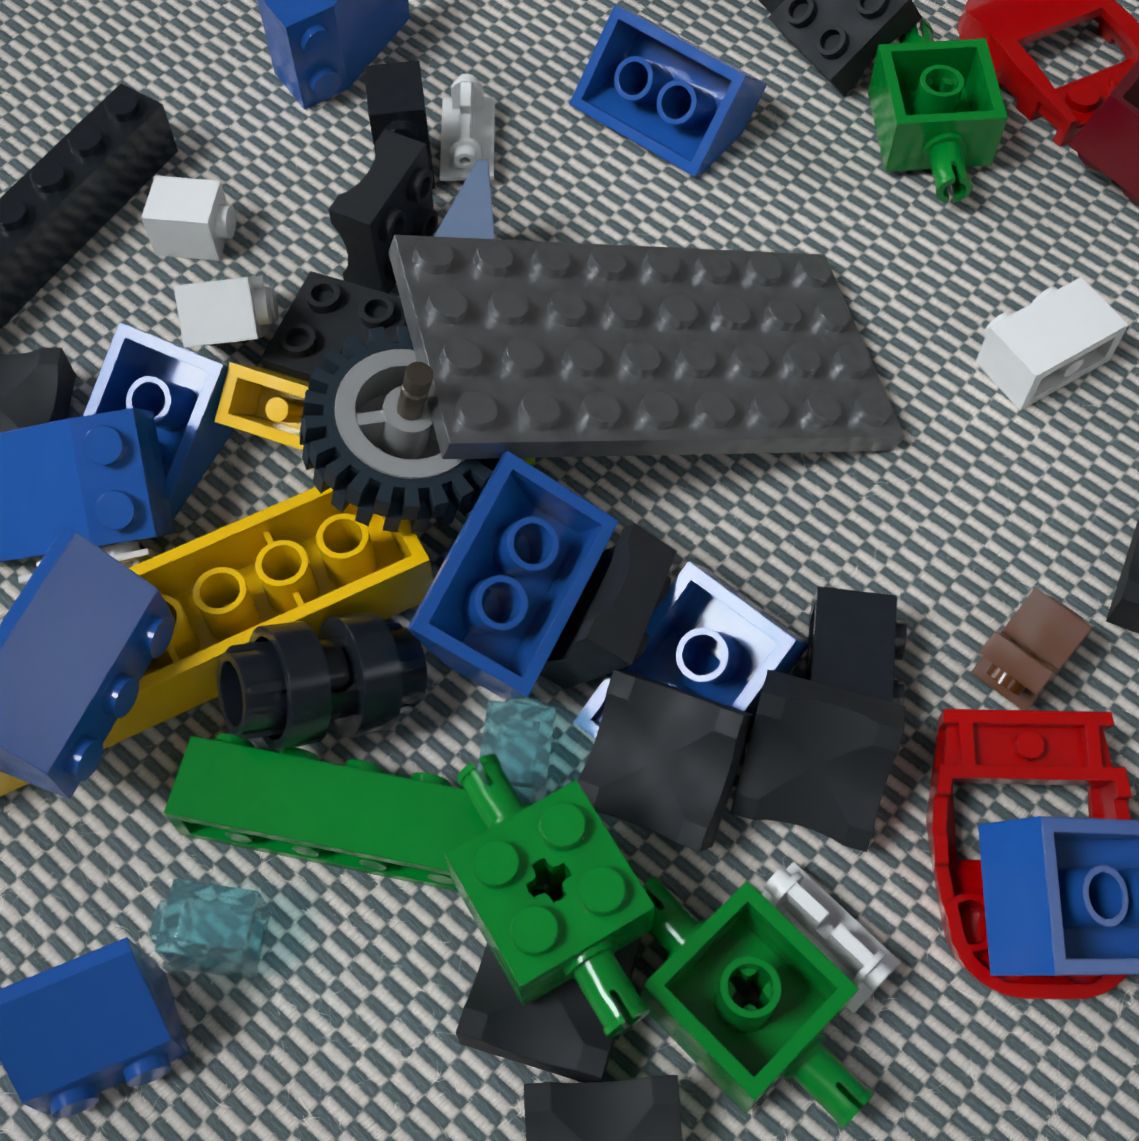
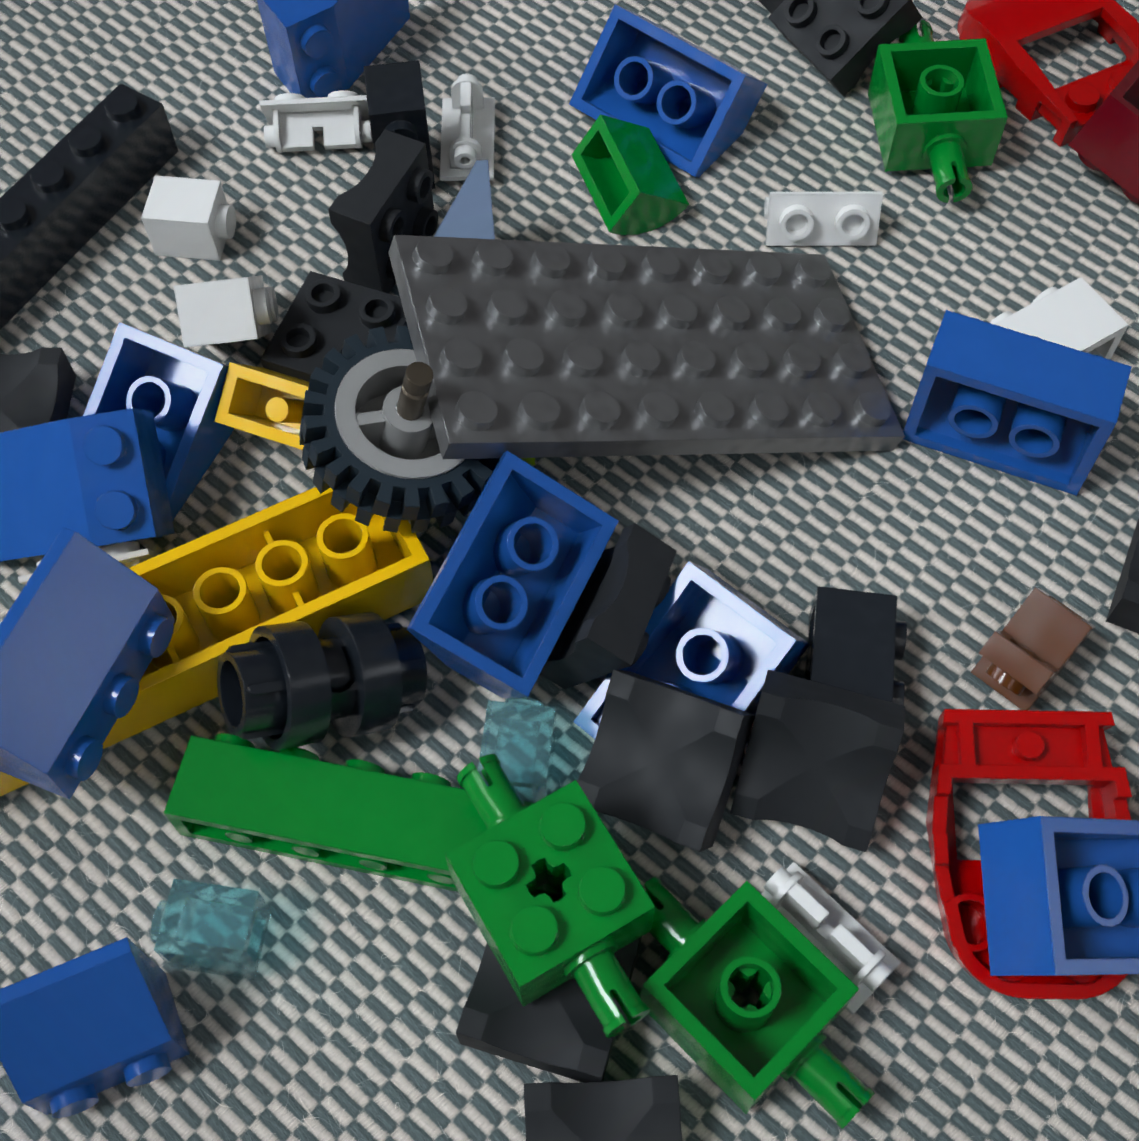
(295, 118): none -> white hinge
(628, 177): none -> green brick
(822, 218): none -> white hinge
(1016, 402): none -> blue slope

